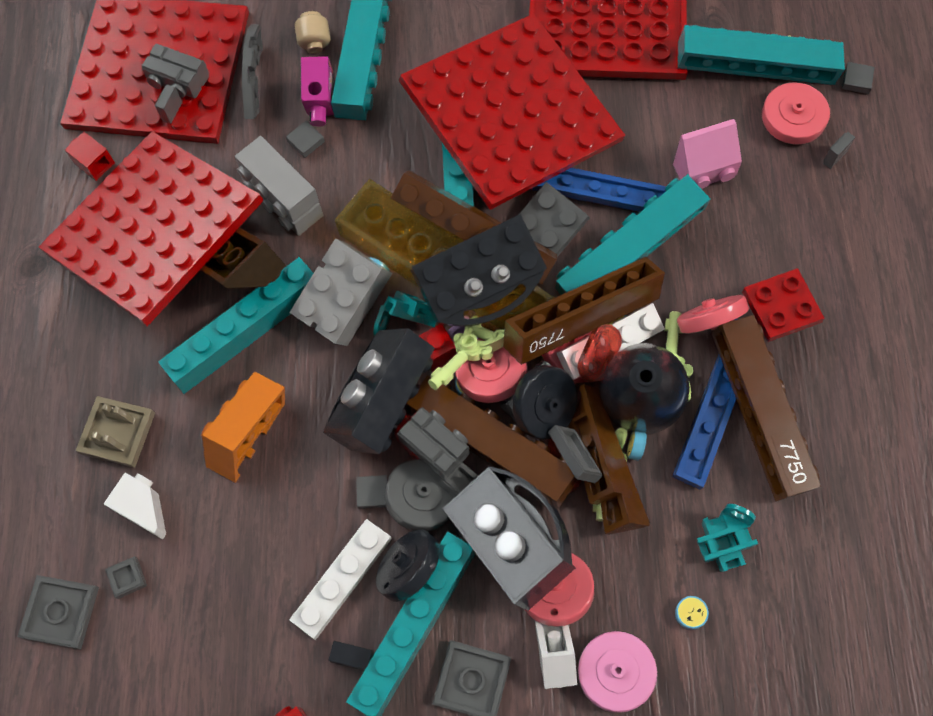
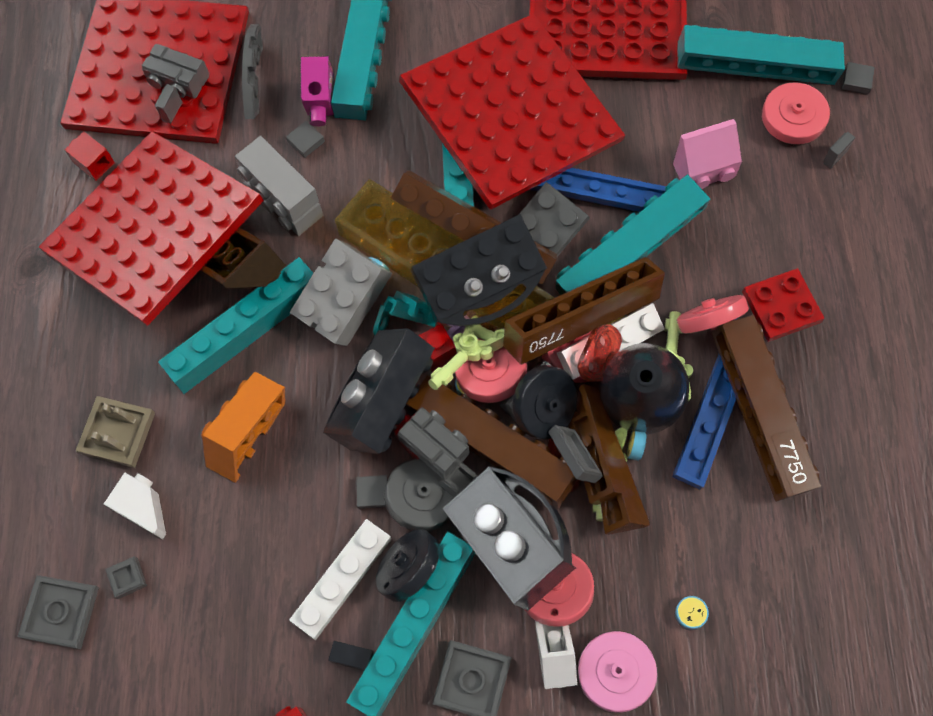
(312, 31): tan head -> none
(725, 548): teal piece -> none

